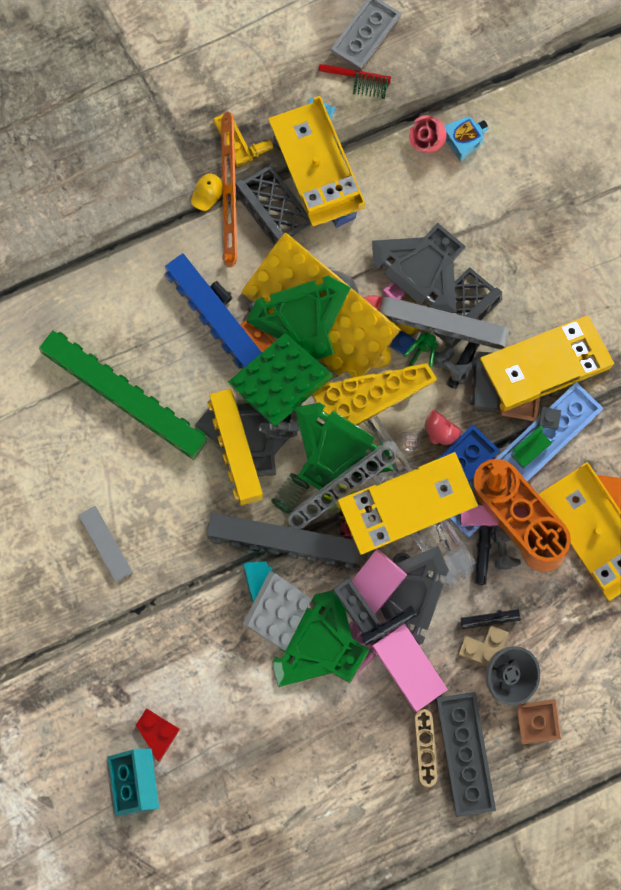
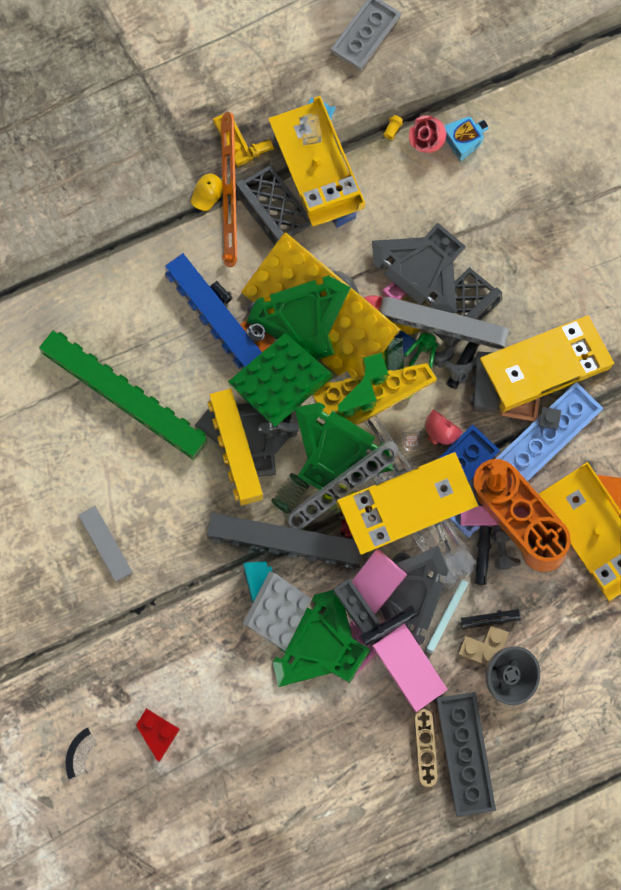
(77, 753): none -> tile
(133, 782): teal slope -> none
(258, 329): none -> dark grey plate
(310, 129): none -> clear brick
(351, 73): red bar -> none
(363, 396): none -> green arch
(383, 90): piece -> none
(393, 126): none -> yellow pin
(394, 355): none -> clear green tile
(446, 617): none -> light aqua tile
(531, 448): green panel -> none
(539, 721): nougat hinge -> none

